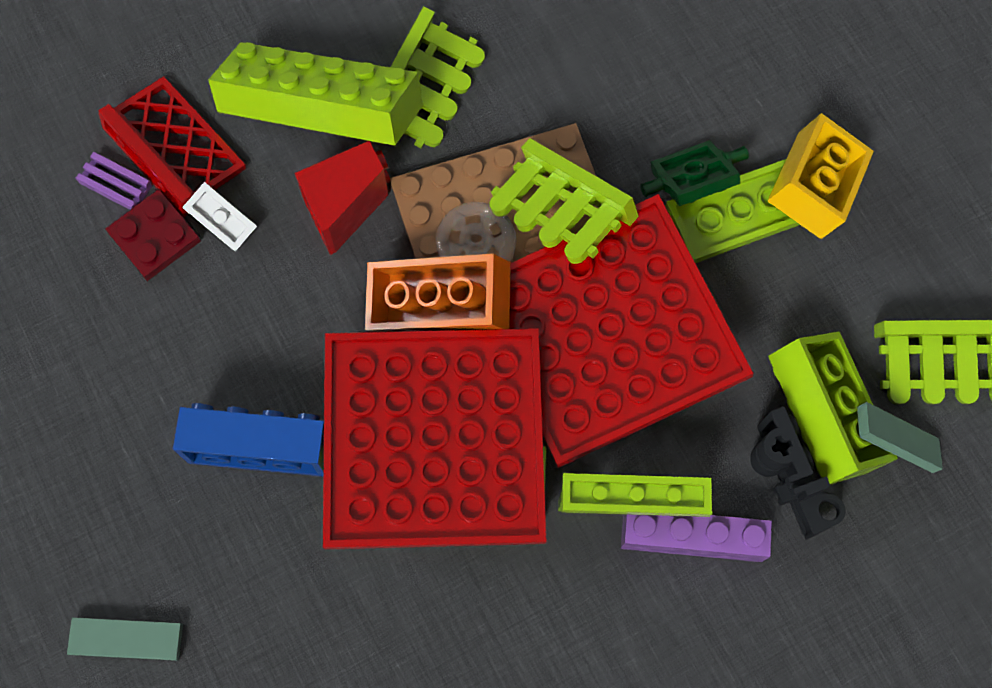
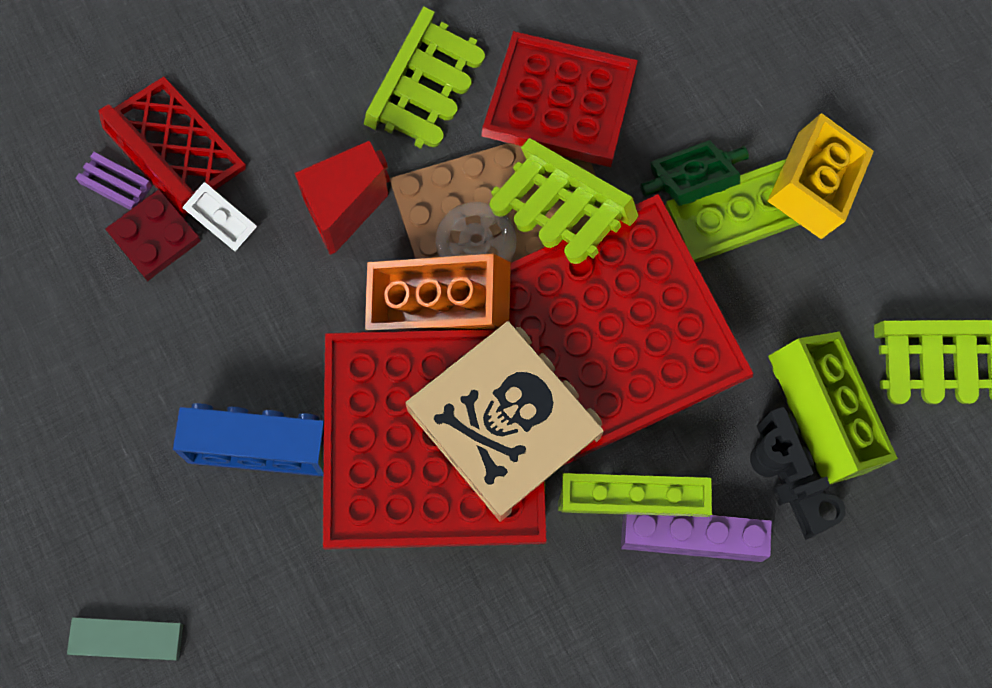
(317, 92): lime brick -> none
(504, 418): none -> tan panel
(560, 98): none -> red plate
(899, 437): sand green tile -> none

